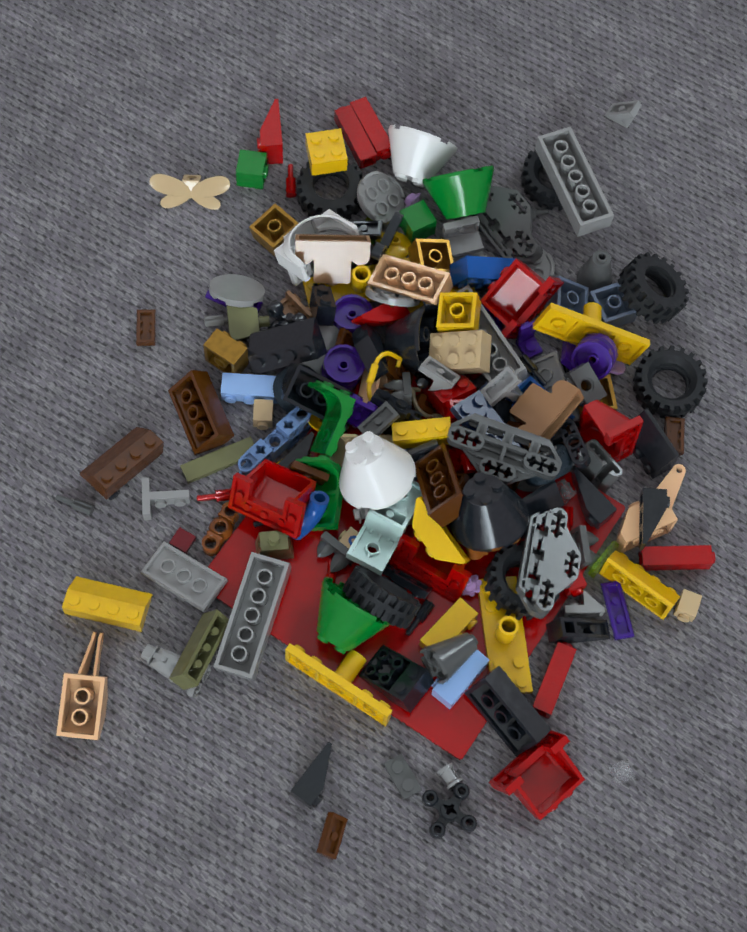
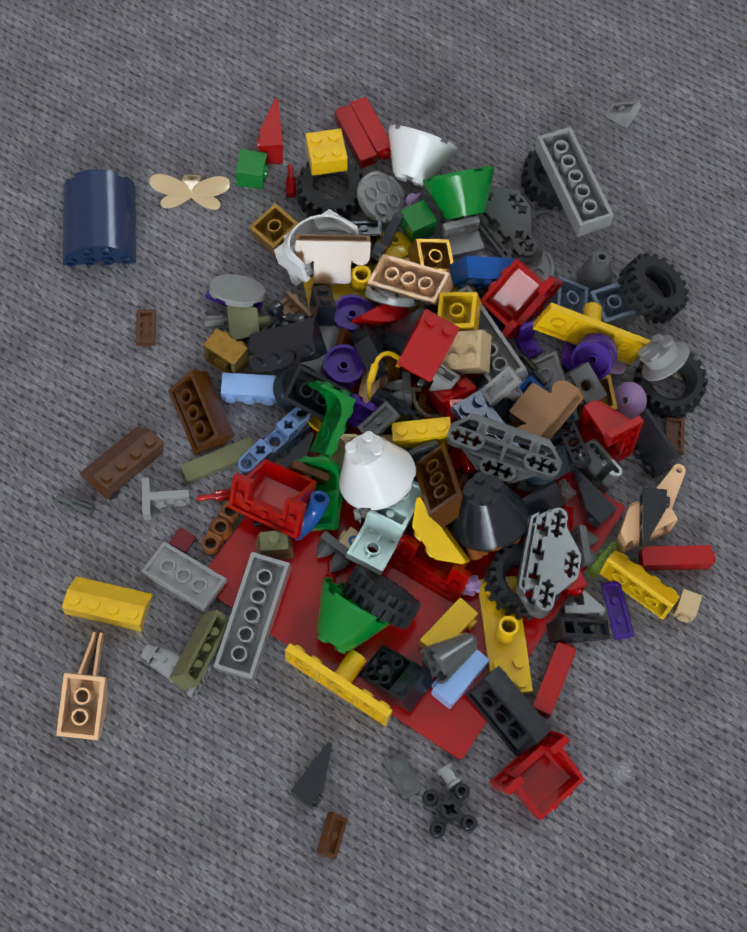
(99, 219): none -> dark blue cylinder
(263, 414): tan brick -> none
(404, 580): black plate -> none
(421, 615): black axle -> none
(427, 345): none -> red slope
(636, 399): none -> lavender dish
(663, 358): none -> light grey piece

